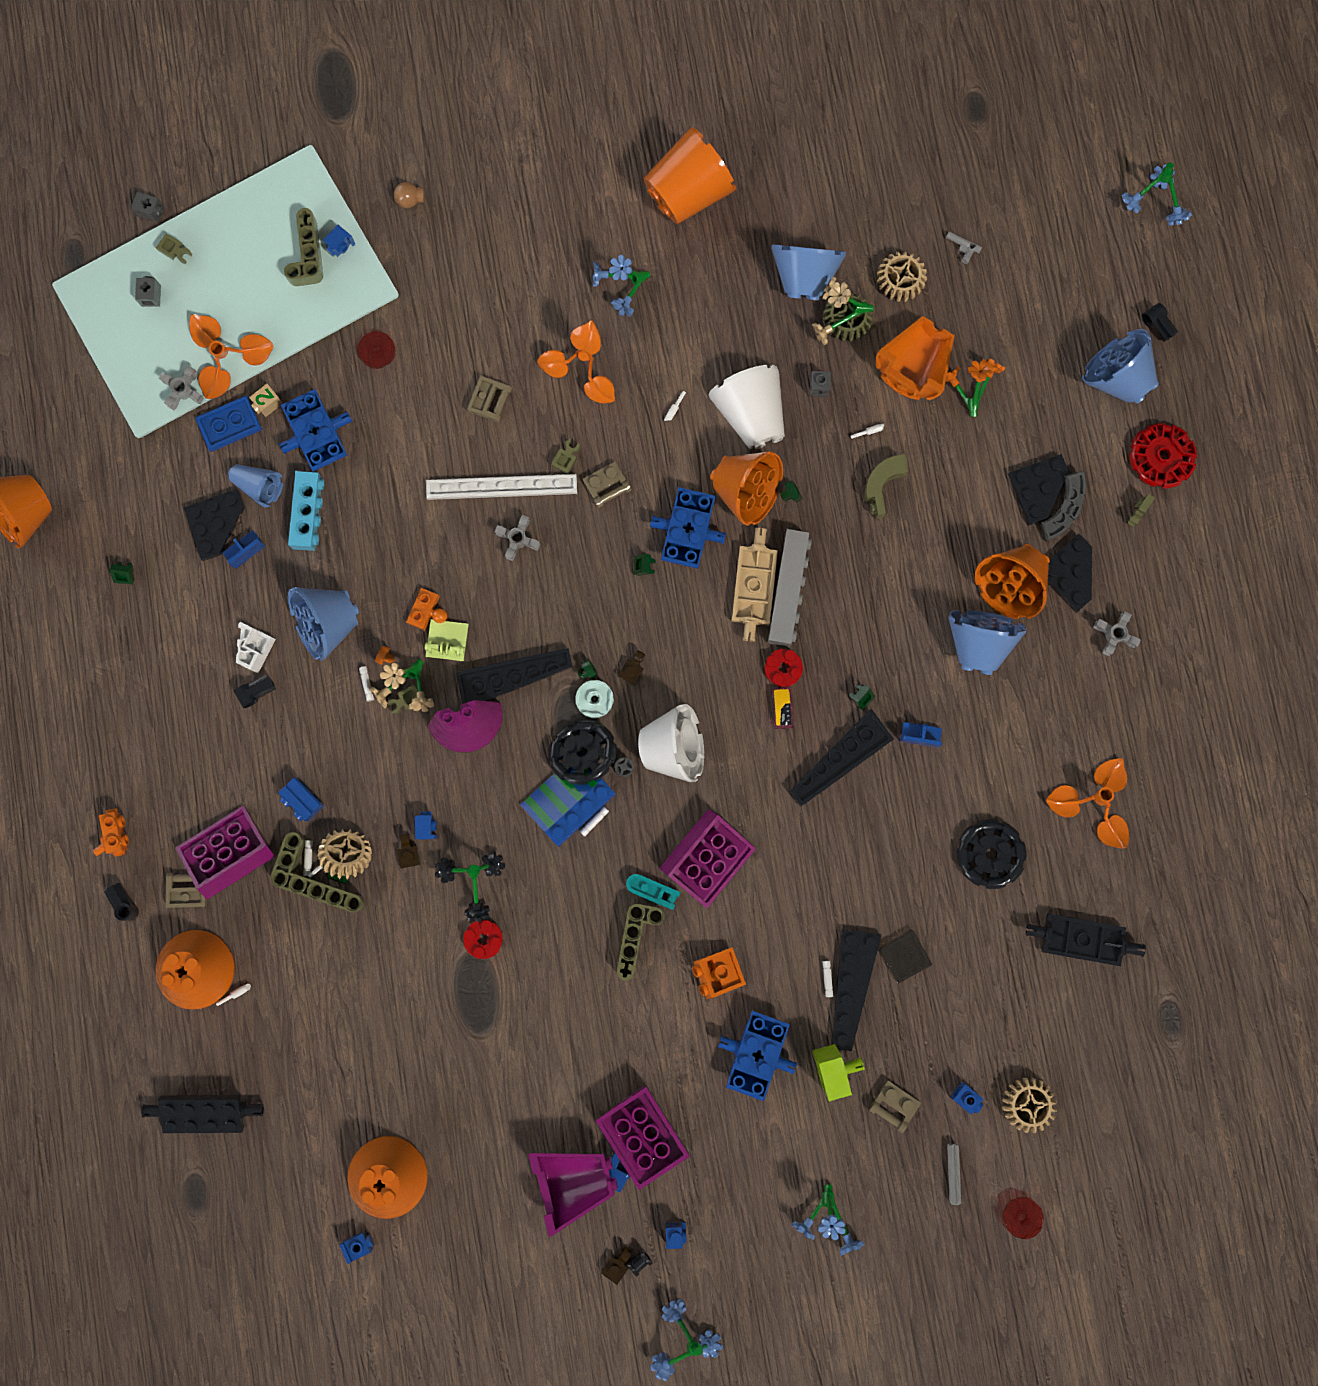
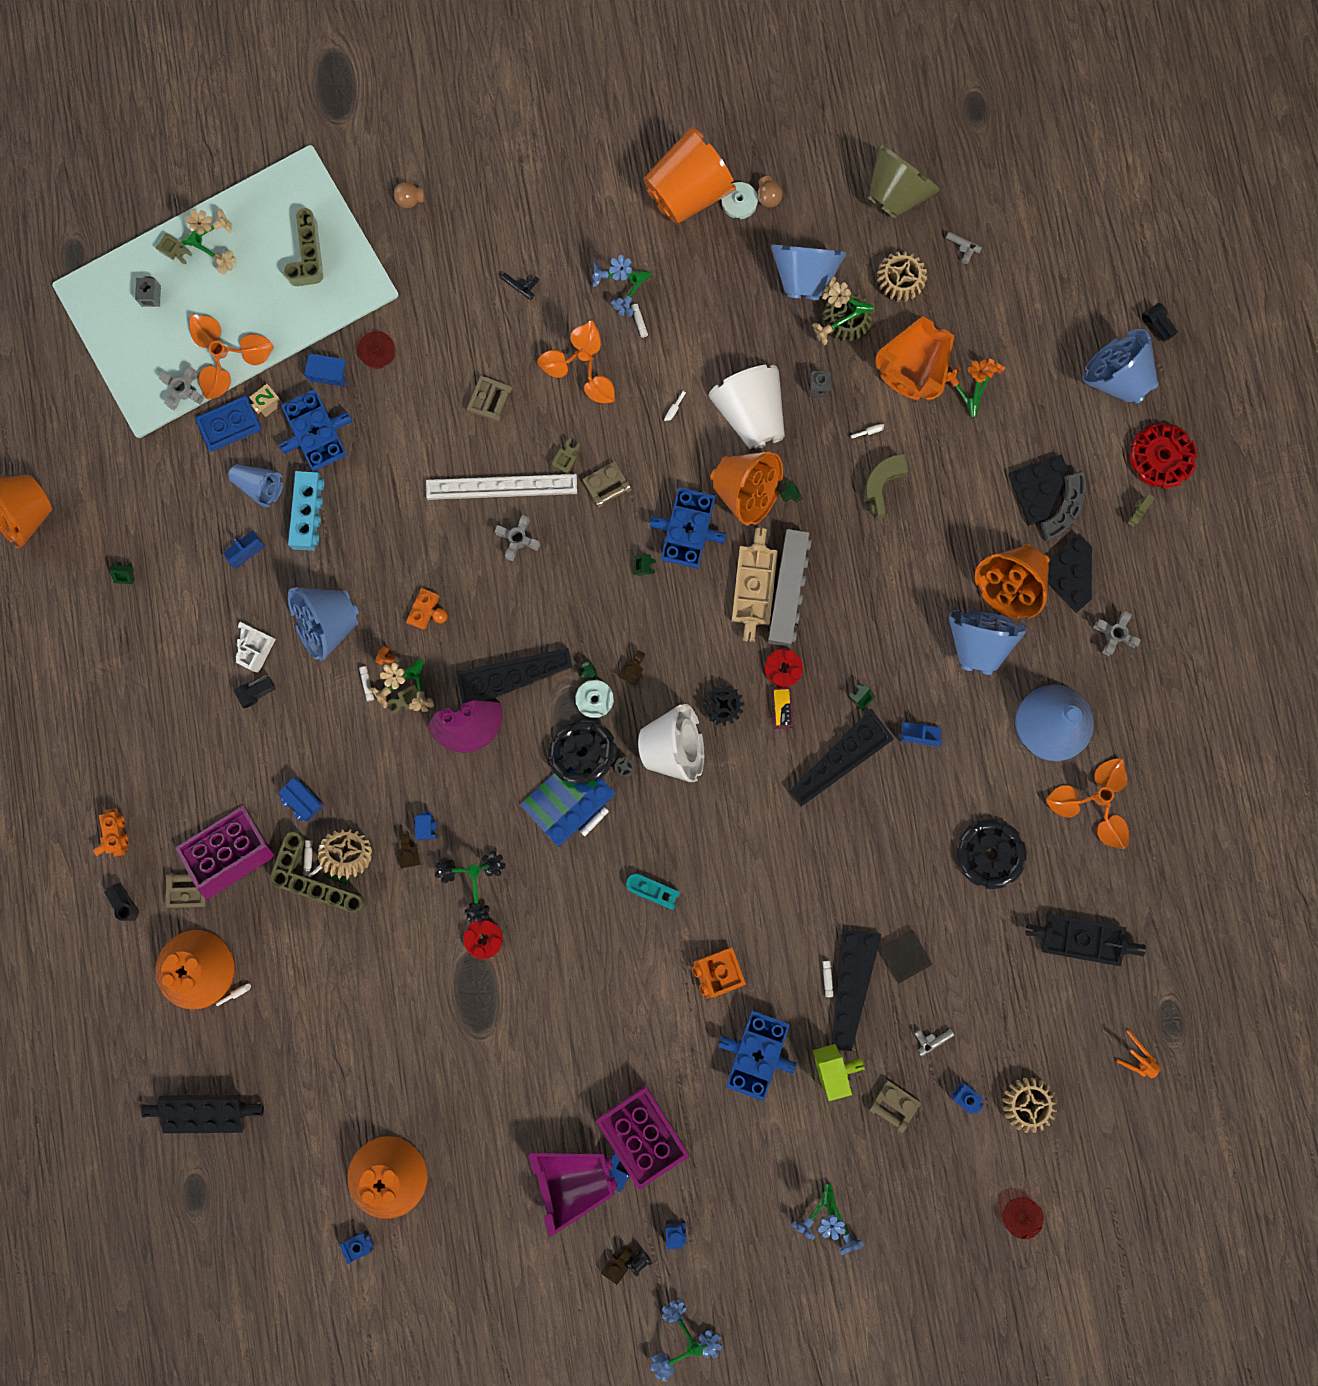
(147, 207): dark grey brick -> none
(199, 224): none -> tan plant
(214, 522): black plate -> none
(325, 370): none -> blue panel
(338, 241): blue brick -> none
(447, 640): yellowish green hinge -> none
(521, 285): none -> black hose
(635, 942): olive beam -> none
(639, 320): none -> white wheel
(707, 858): magenta slope -> none
(717, 711): none -> black gear
(743, 208): none -> light aqua plate
(769, 192): none -> medium nougat piece
(897, 184): none -> olive cone
(931, 1040): none -> light grey hose
(954, 1174): light grey axle -> none
(1054, 722): none -> medium blue cone
(1148, 1065): none -> orange plant
(1160, 177): medium blue plant -> none

